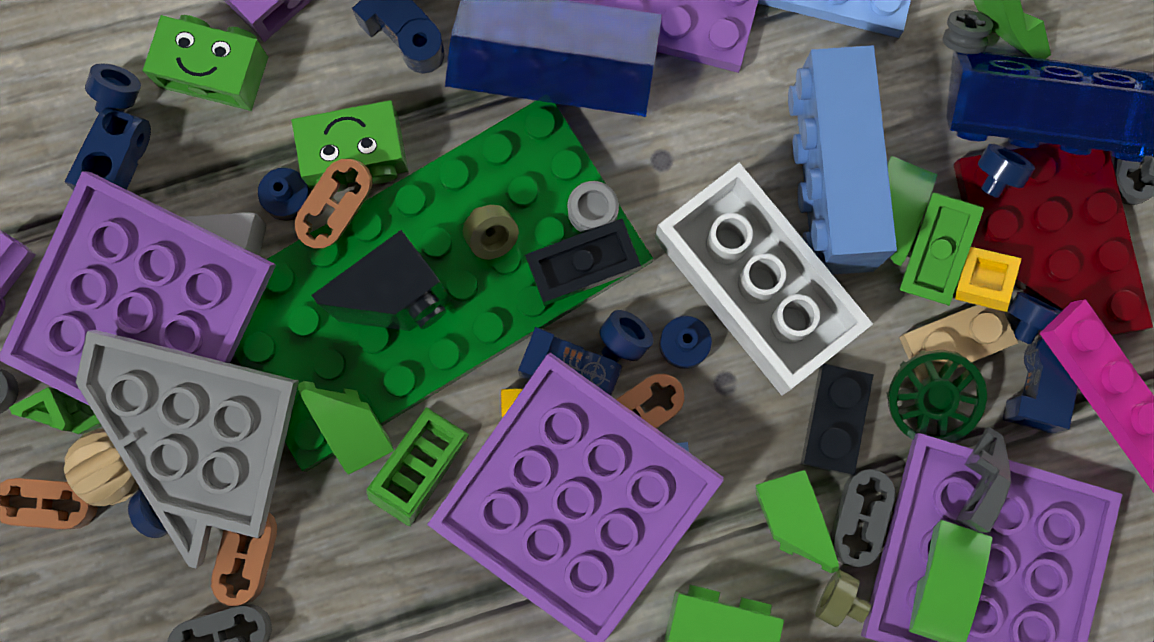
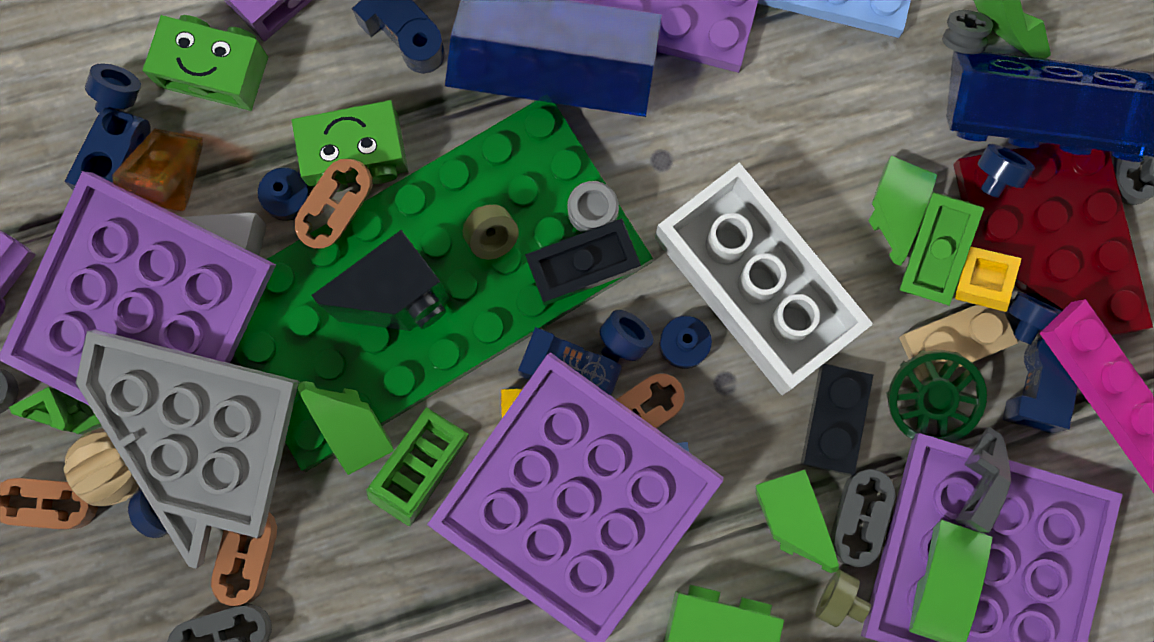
(162, 169): none -> clear orange slope
(843, 159): medium blue brick -> none

